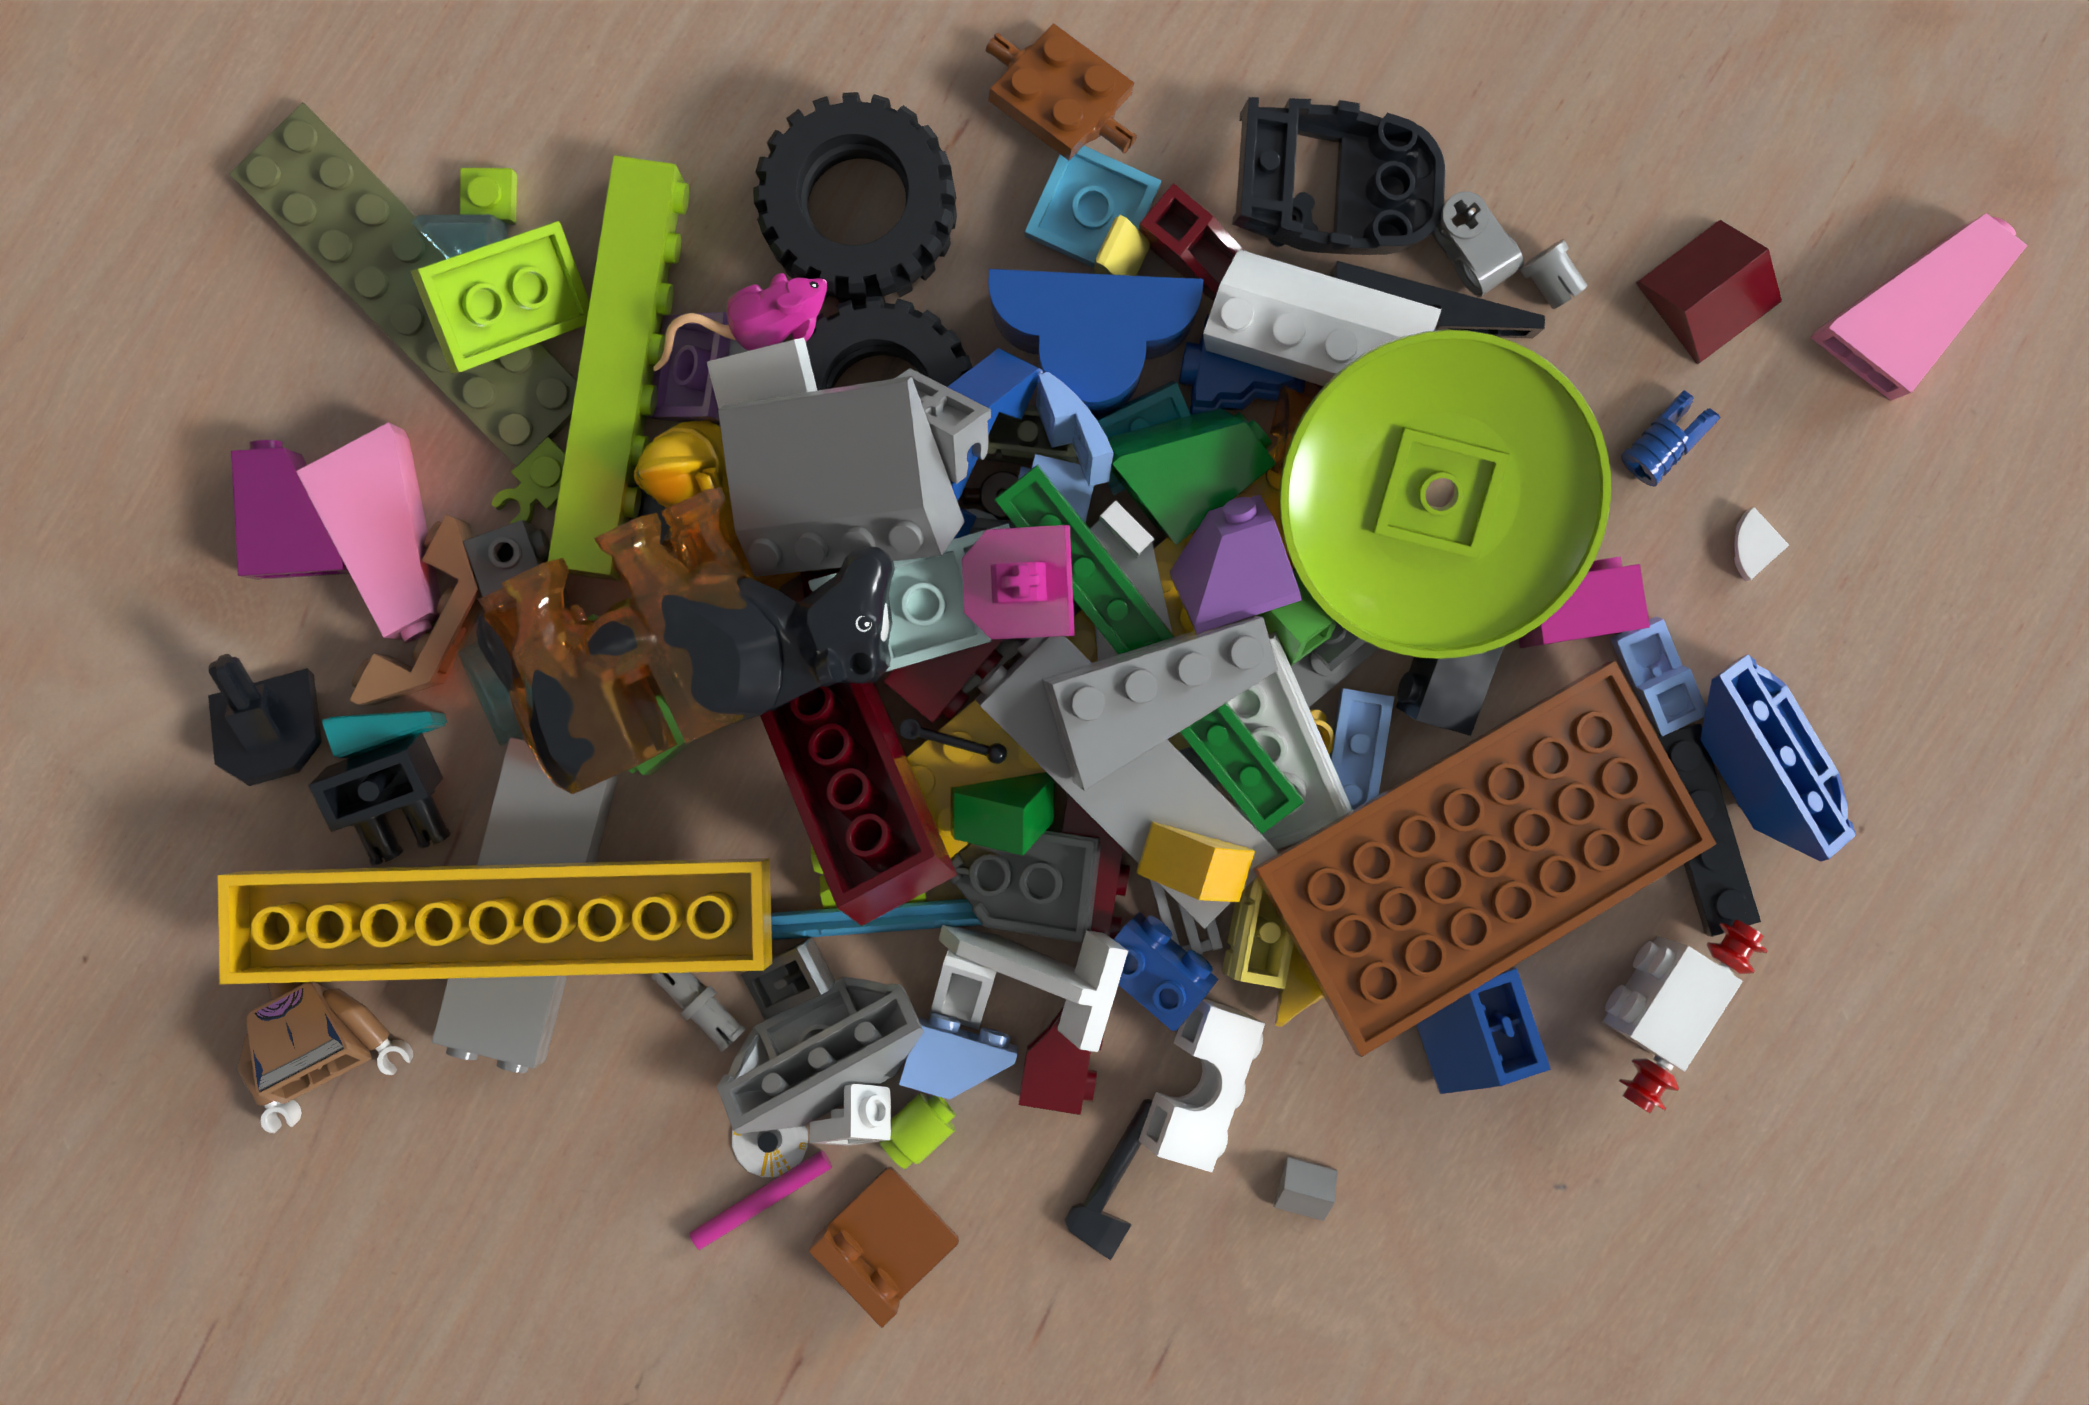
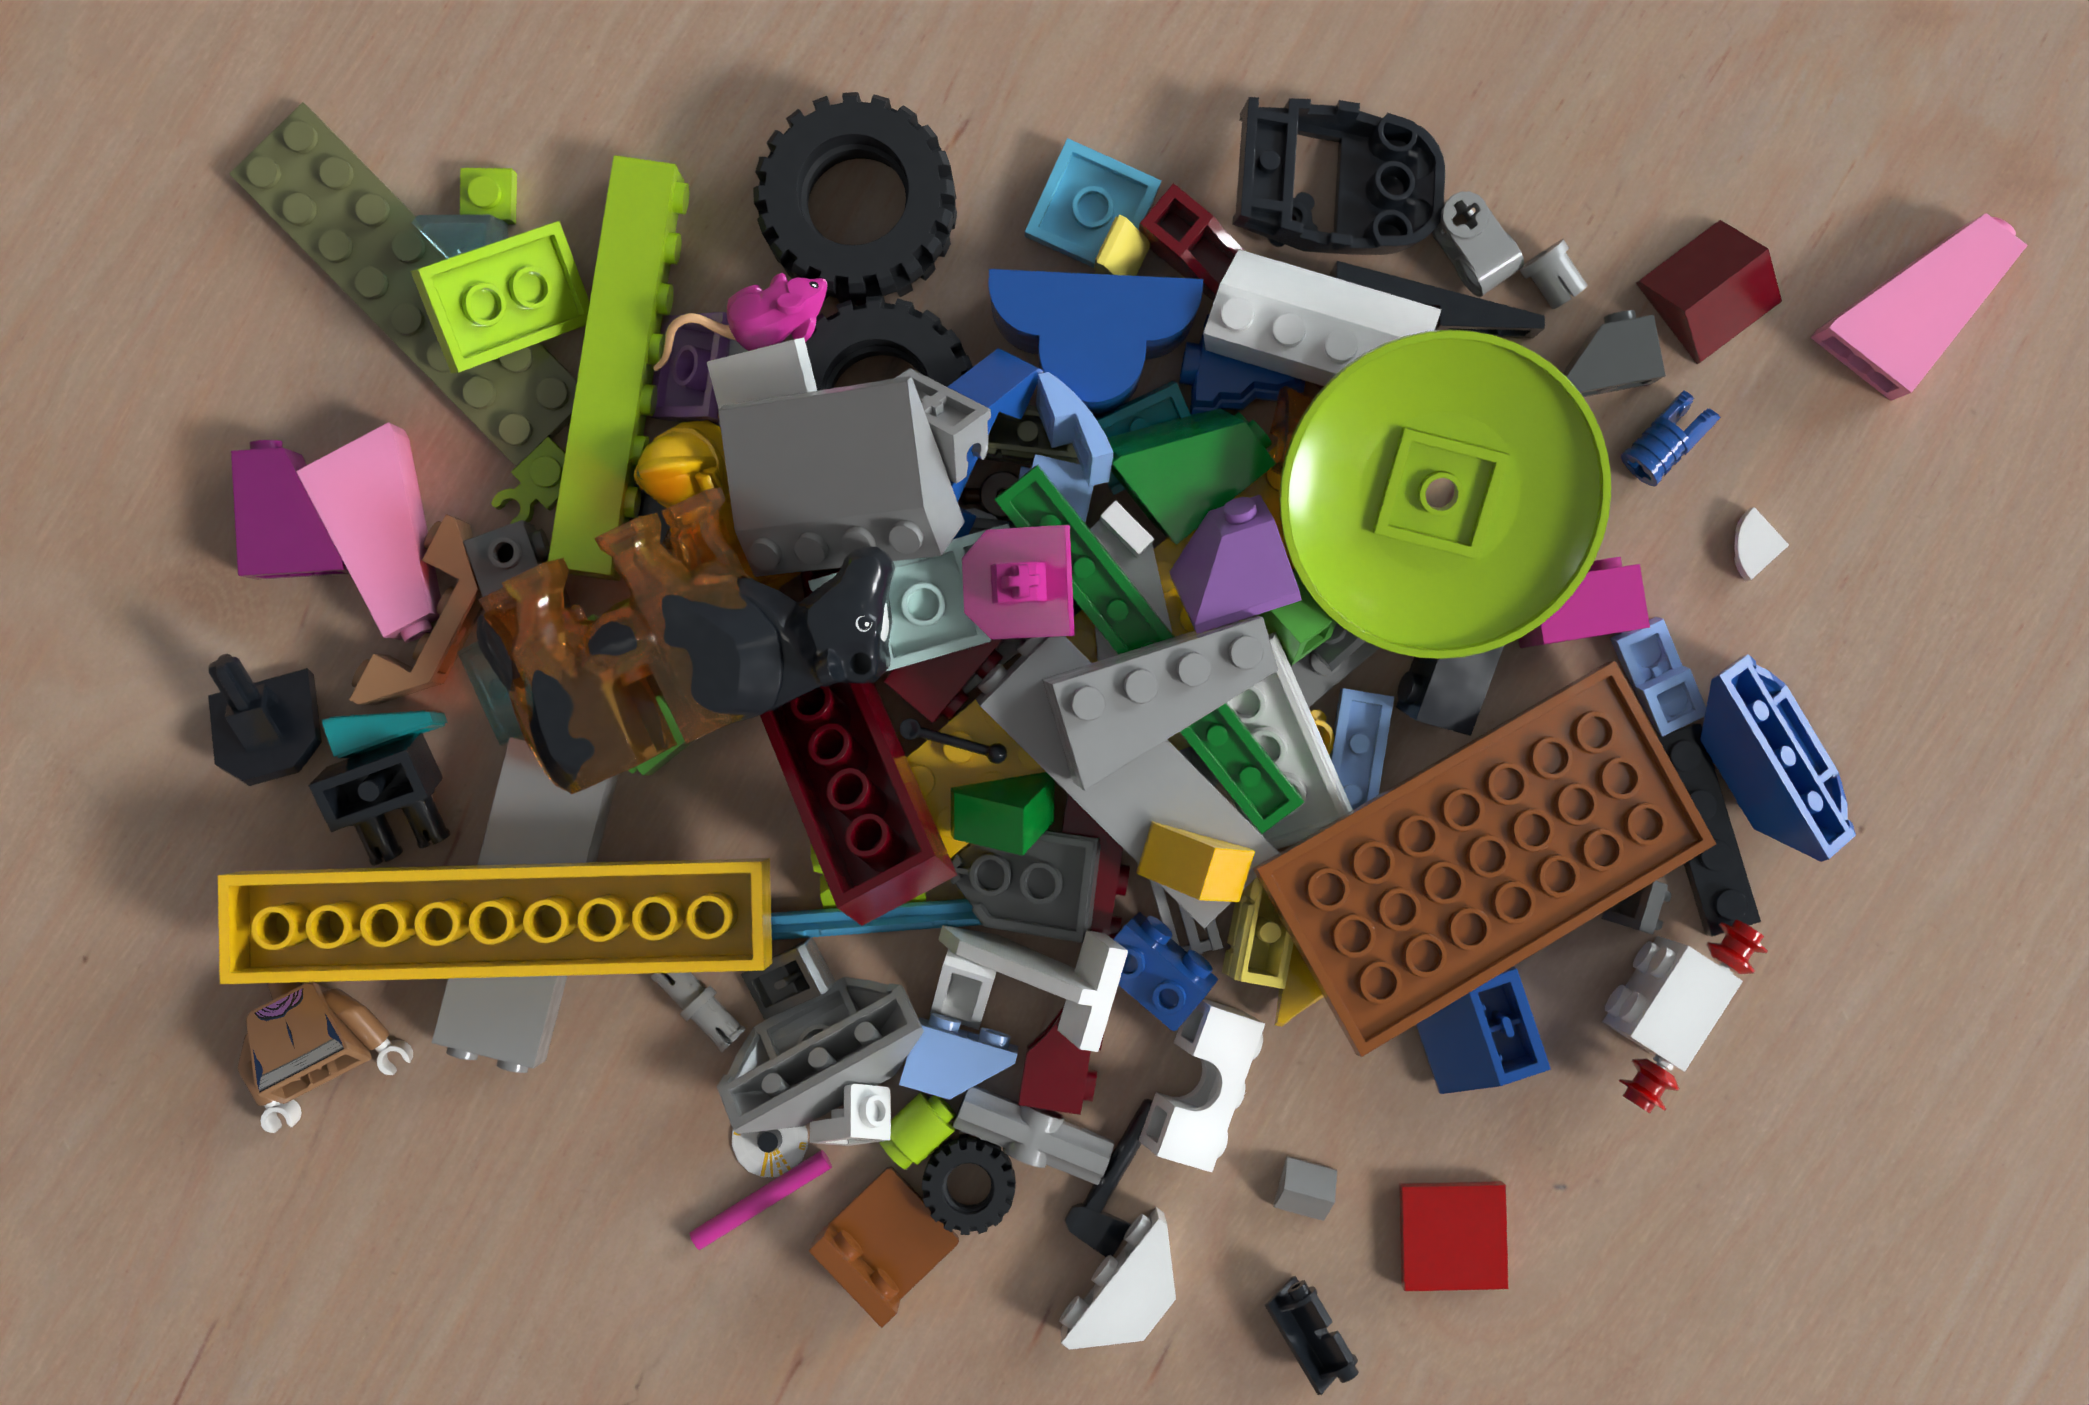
(958, 1215): none -> black tyre
(1034, 1134): none -> light grey piece
(1061, 92): dark orange plate -> none
(1128, 1290): none -> white slope
(1304, 1327): none -> black hinge
(1453, 1236): none -> red tile
(1618, 356): none -> dark grey slope
(1641, 909): none -> dark grey tile

